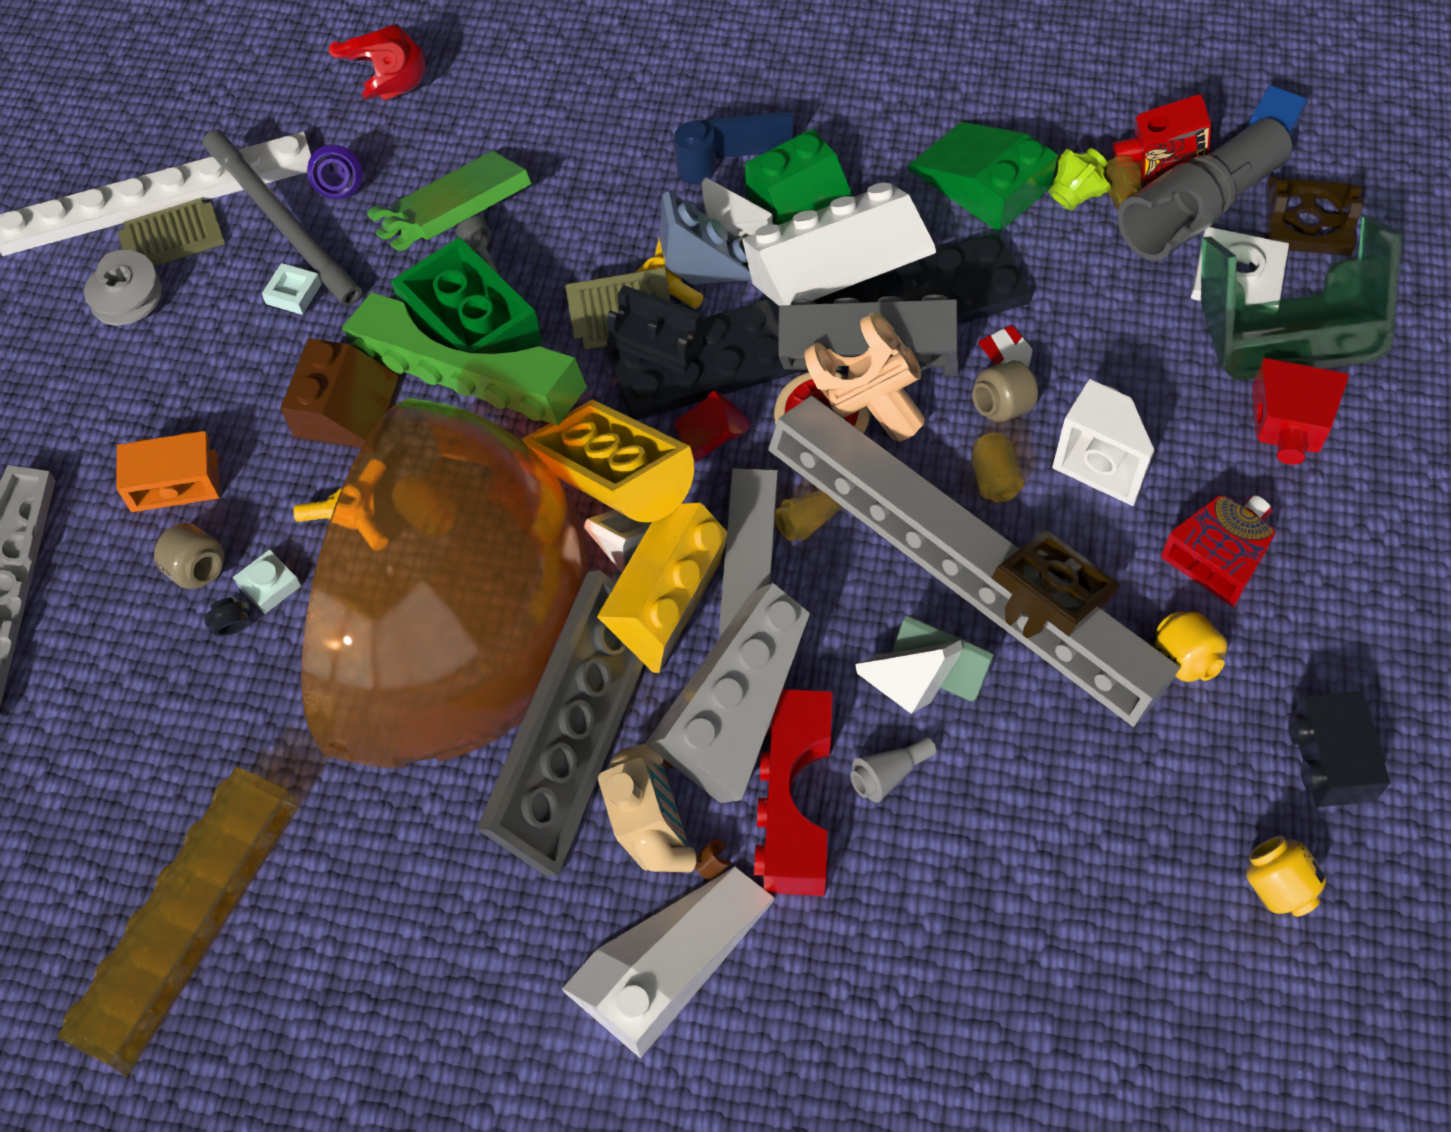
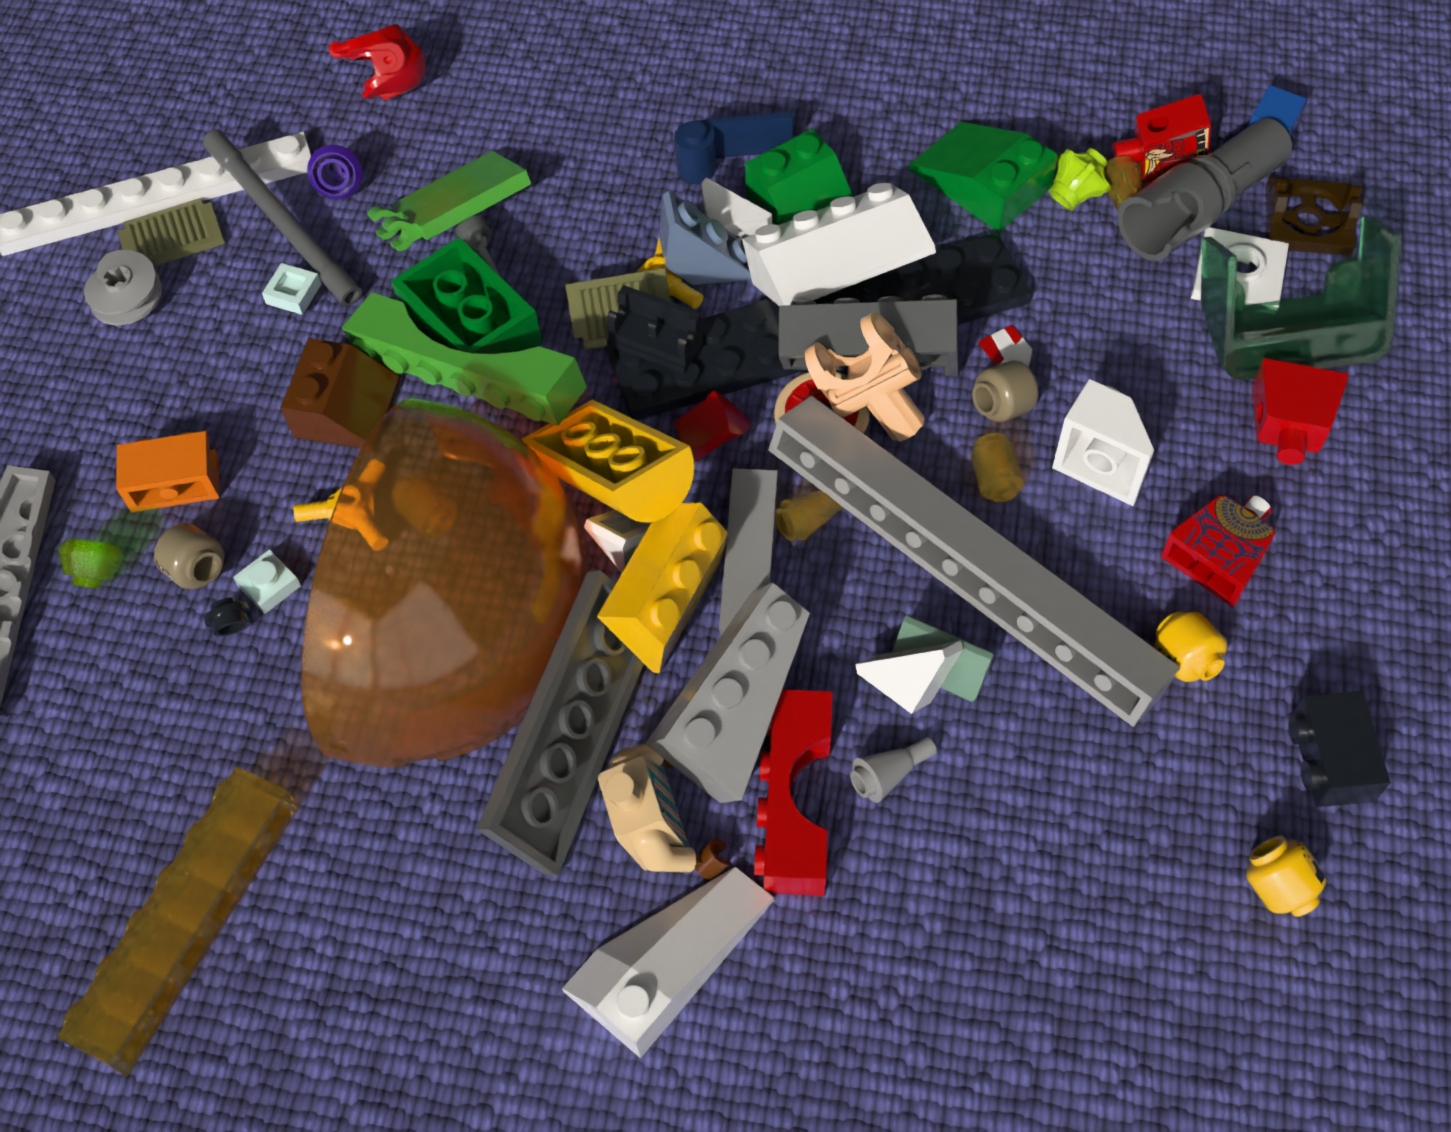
(89, 561): none -> clear neon green cone
(1048, 553): dark brown piece -> none

